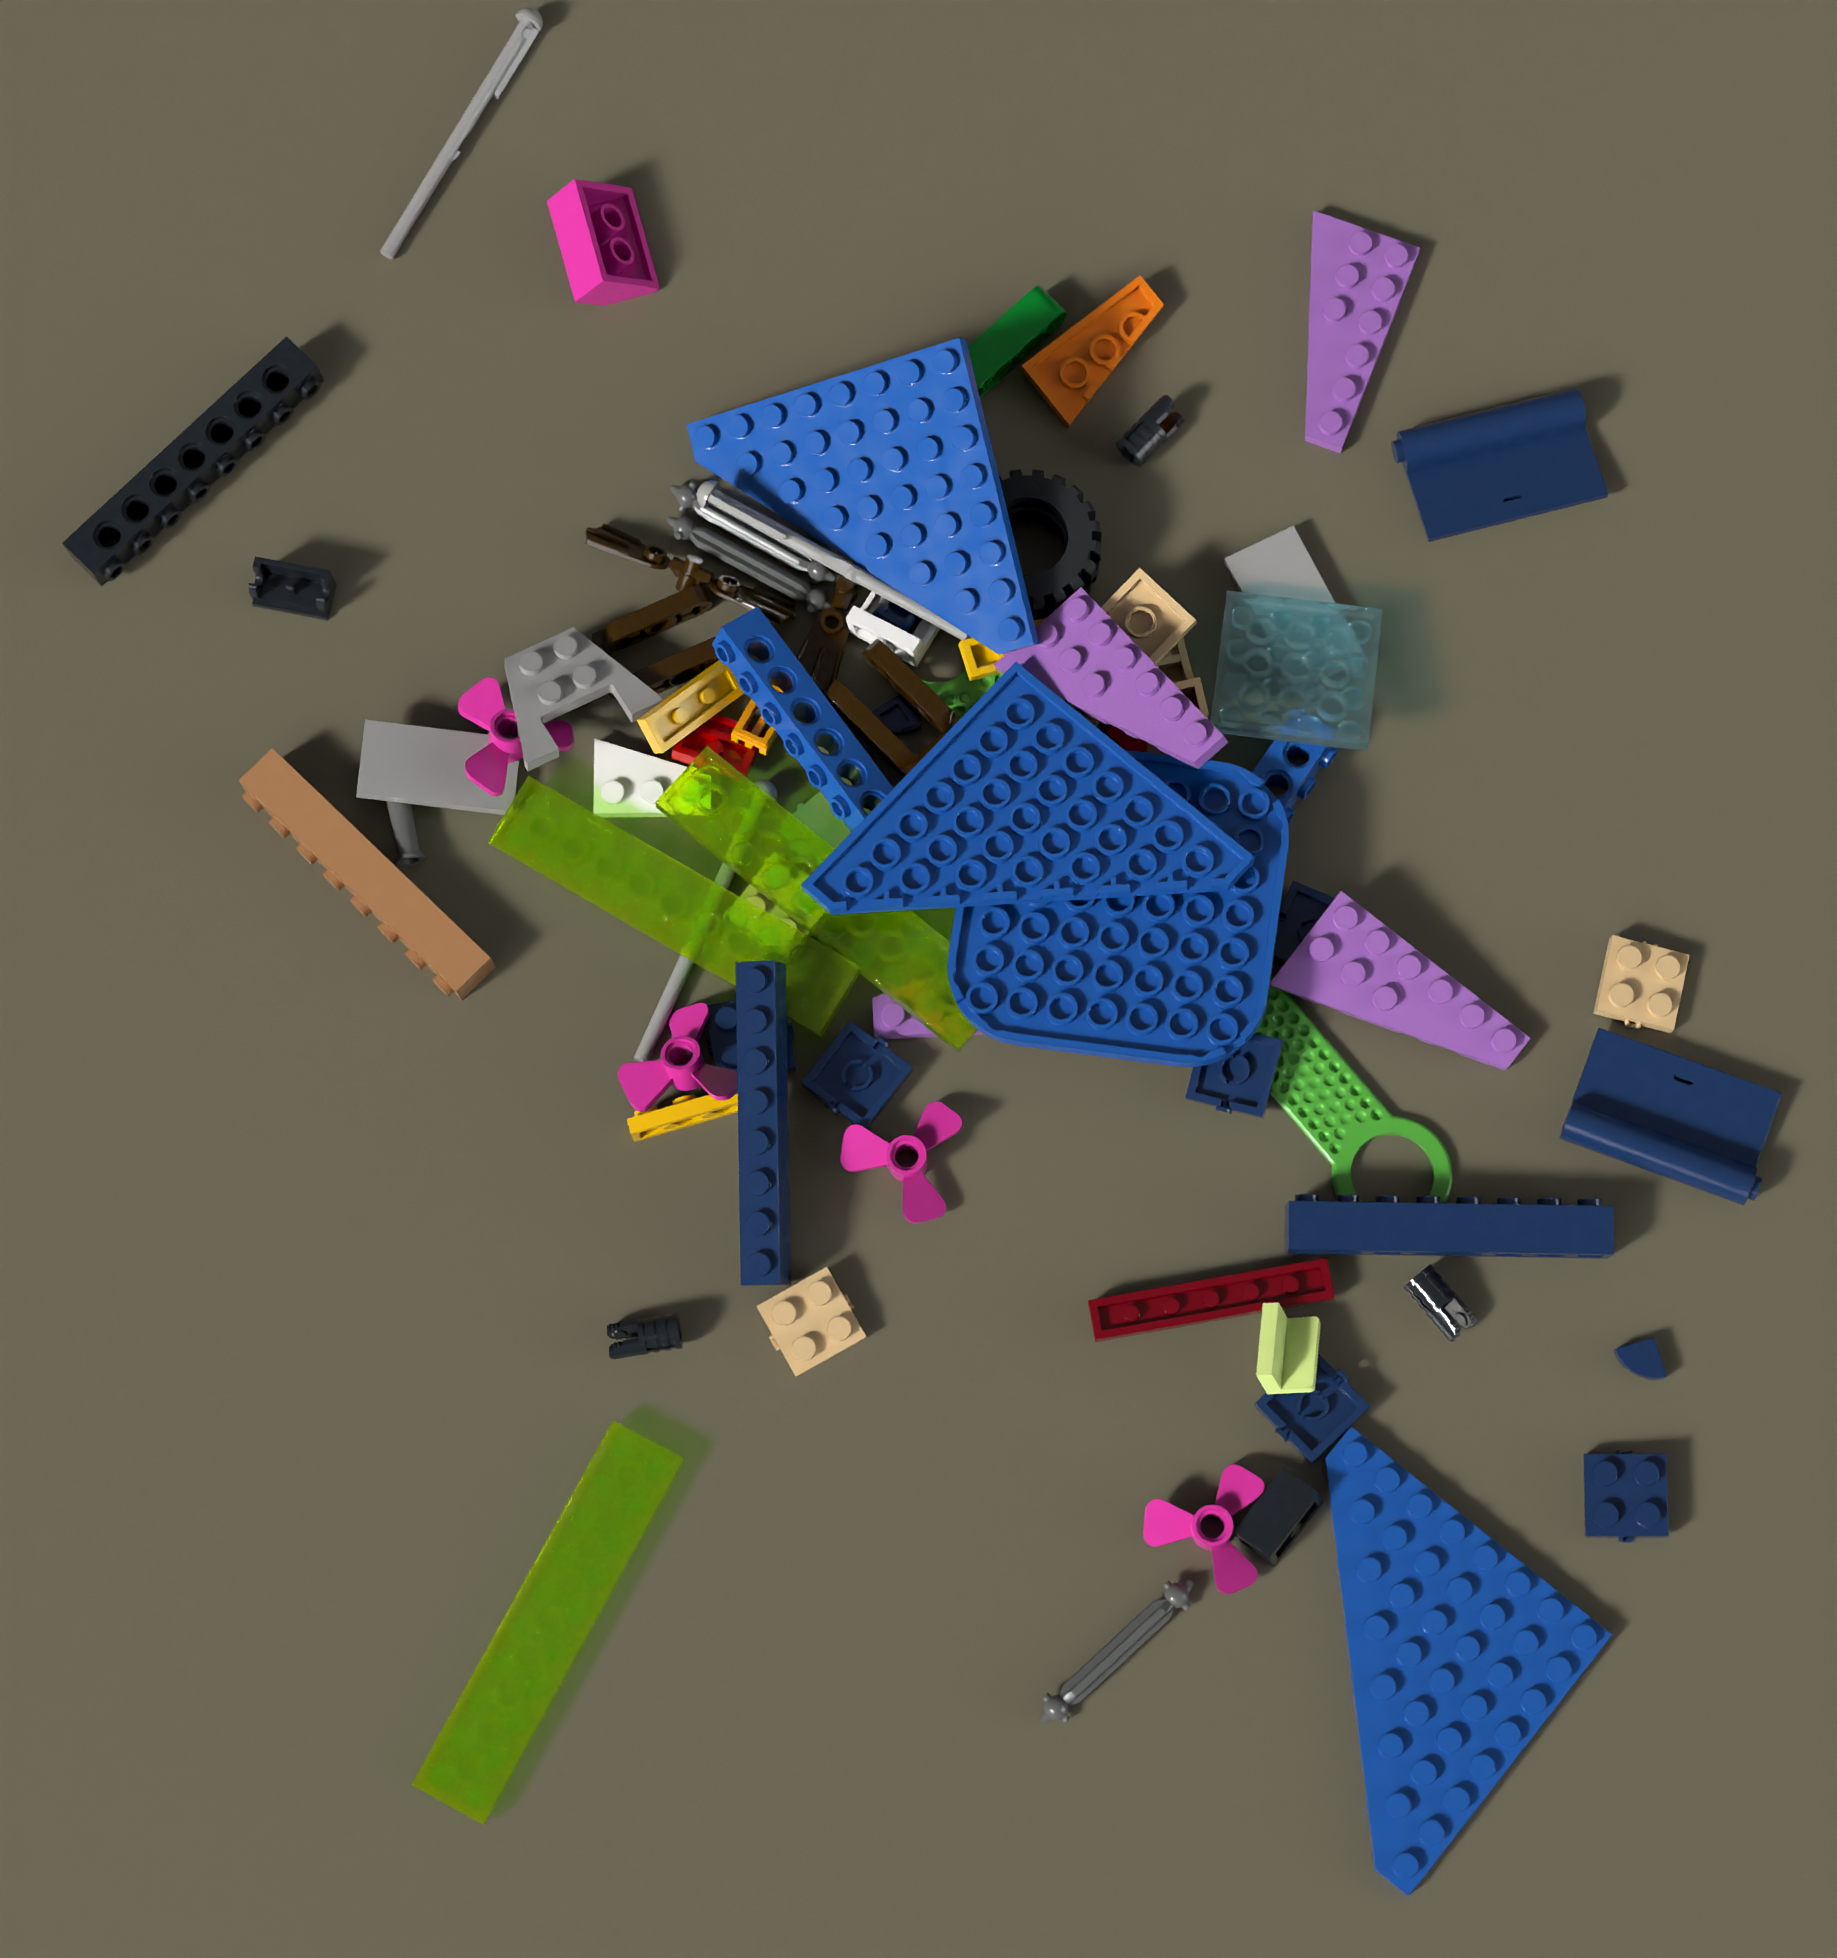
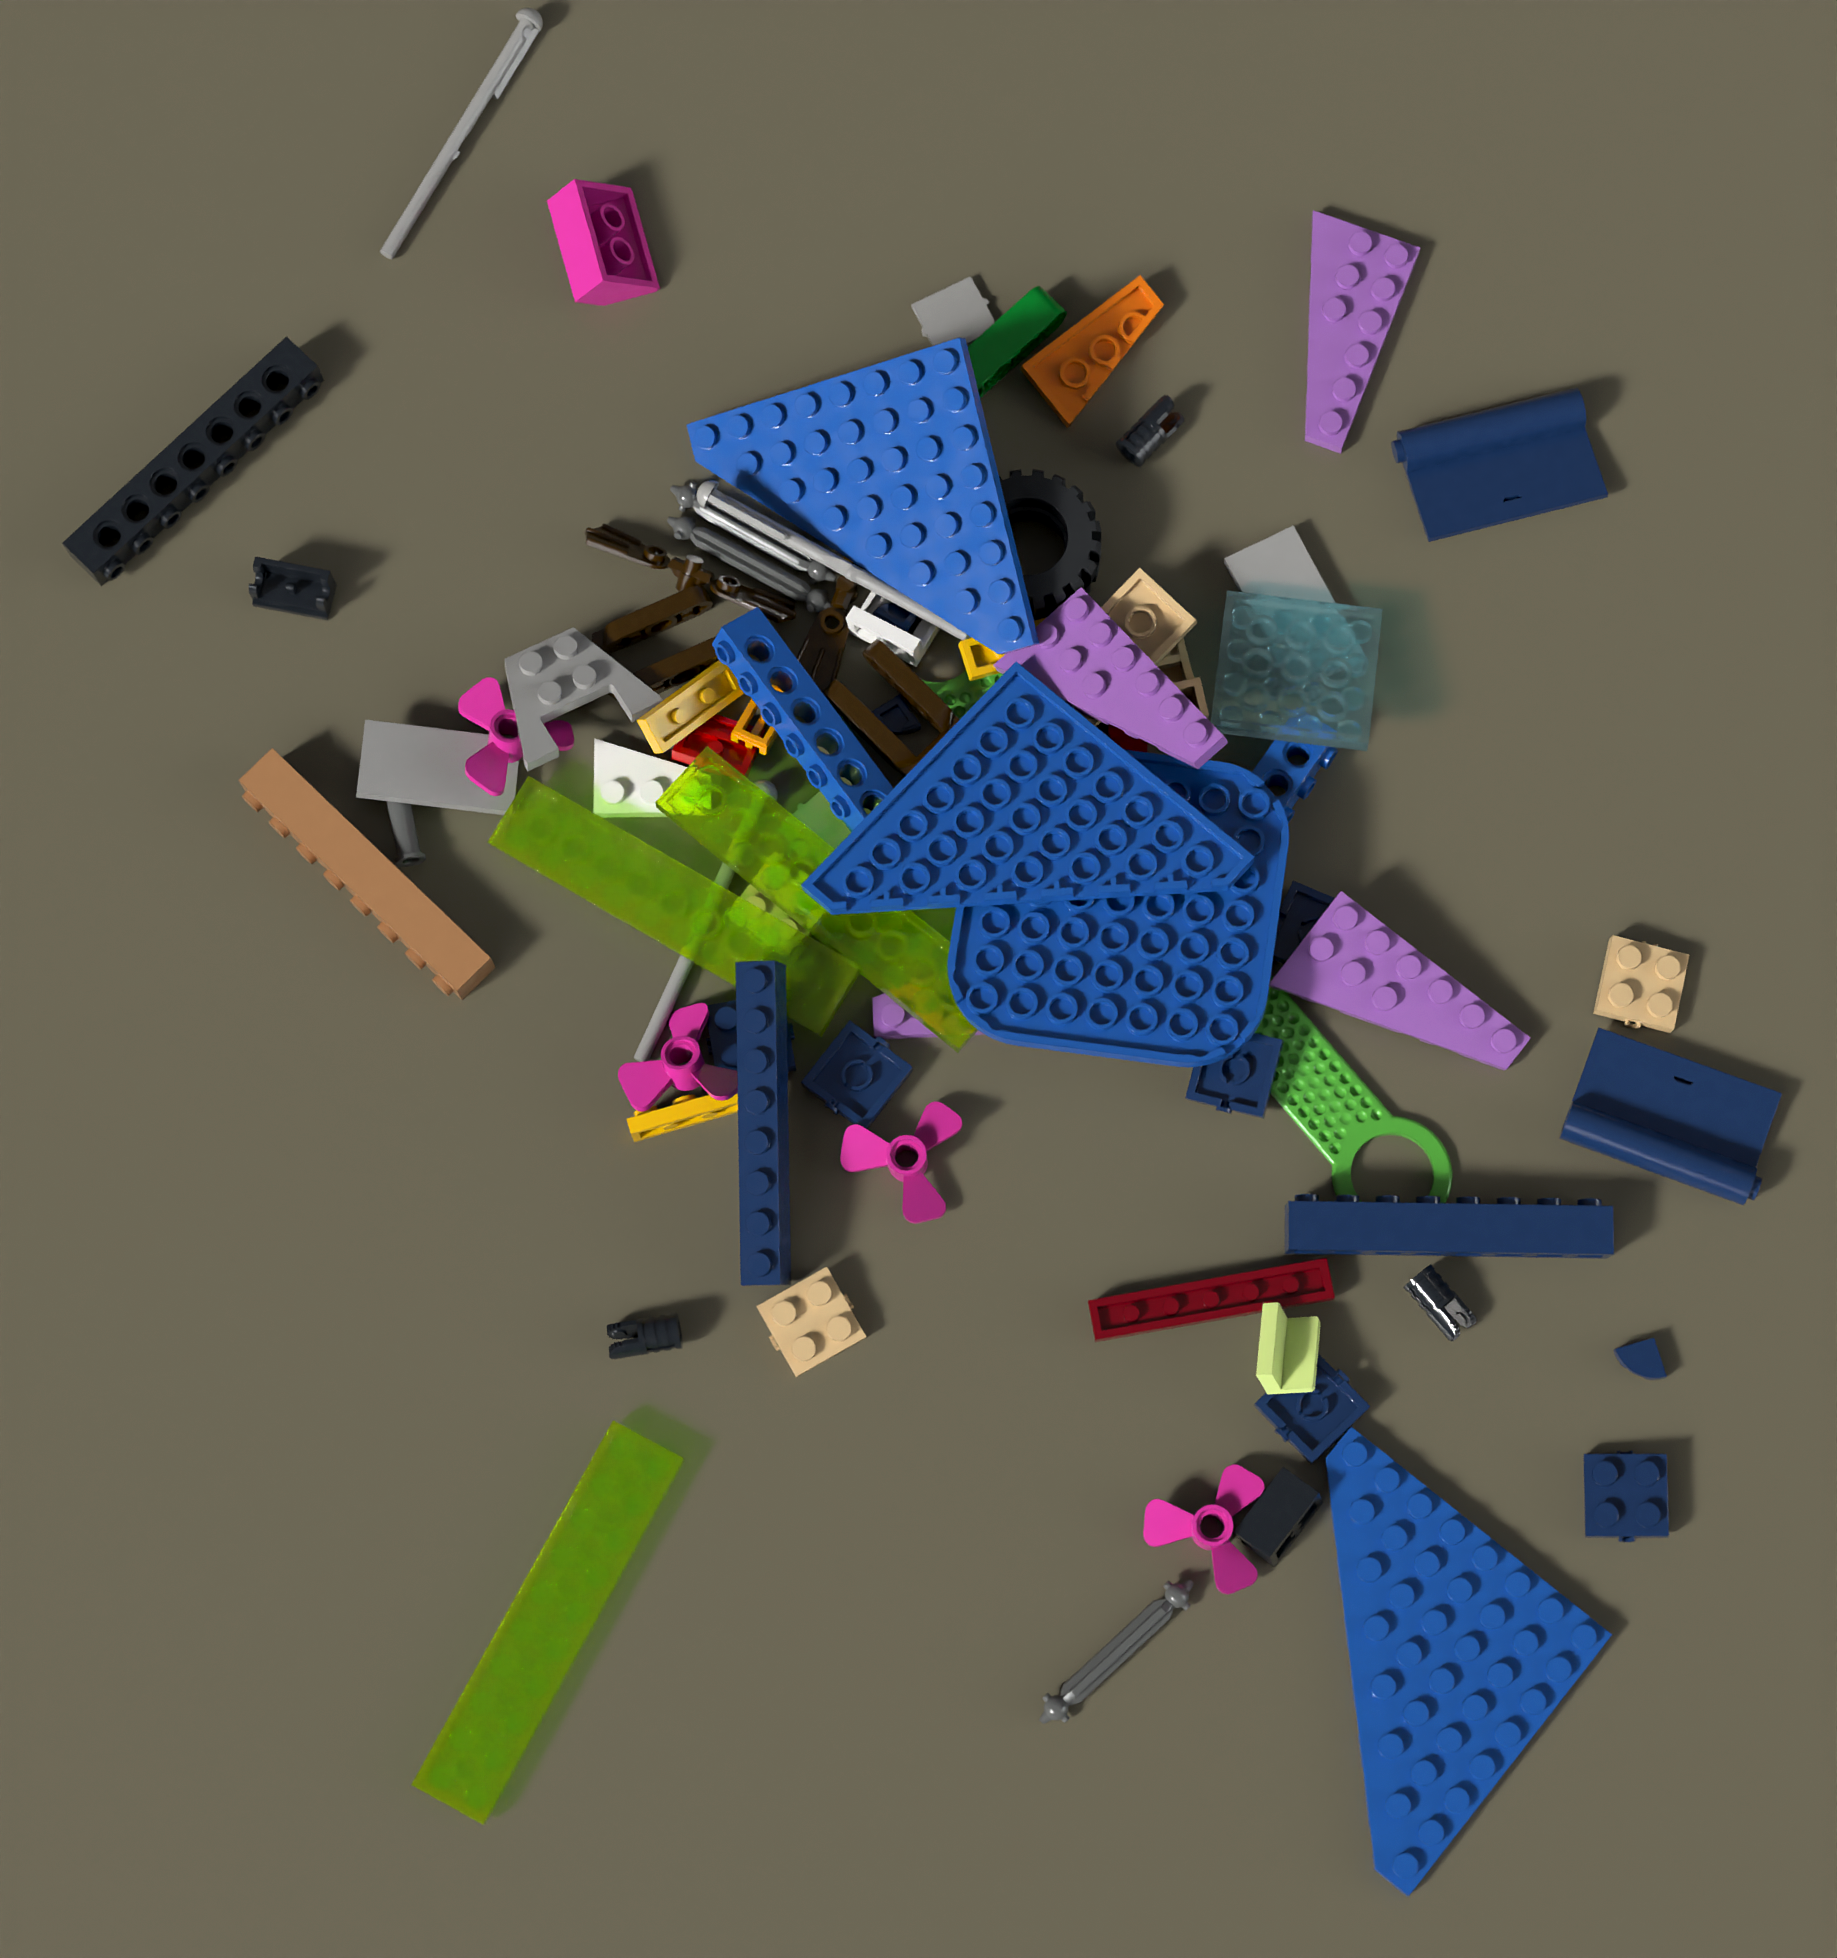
(954, 313): none -> light grey piece

